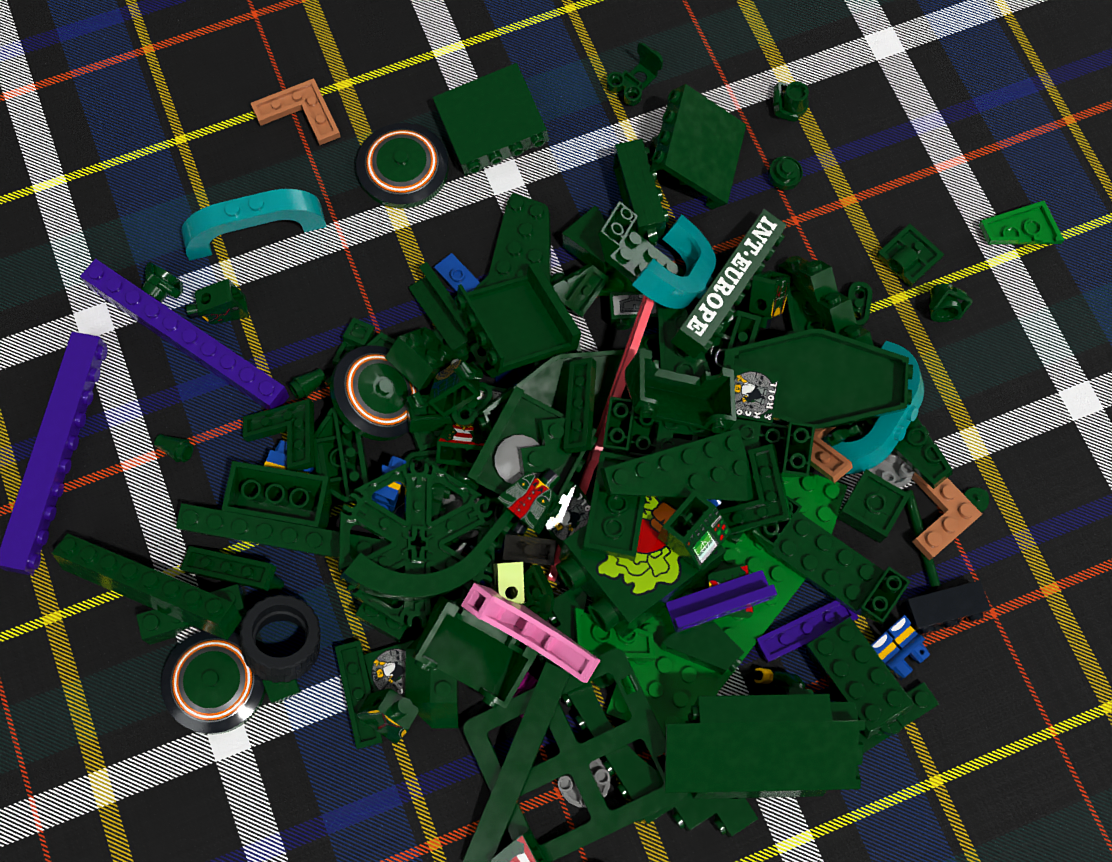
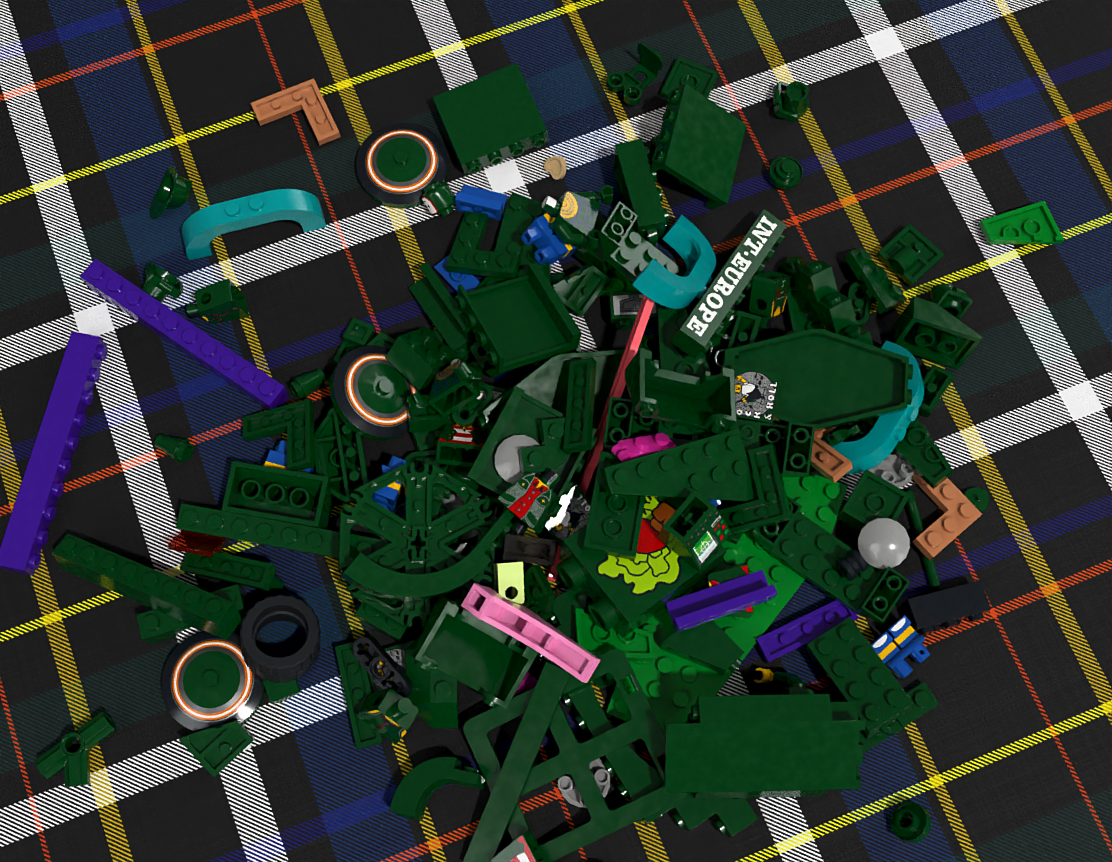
(76, 764): none -> dark green piece
(171, 193): none -> dark green piece
(196, 543): none -> clear red piece
(218, 745): none -> dark green wing
(371, 667): none -> black beam
(425, 779): none -> dark green arch
(438, 198): none -> dark green head
(467, 257): none -> dark green plate
(481, 201): none -> blue panel
(547, 242): none -> blue hips
(556, 166): none -> tan piece
(576, 215): none -> dark green torso
(641, 446): none -> dark pink hinge
(692, 74): none -> dark green tile
(851, 564): none -> black wheel
(879, 285): none -> dark green wing
(883, 543): none -> light grey dish
(910, 822): none -> dark green plate
(934, 334): none -> dark green slope
(935, 385): none -> dark green brick

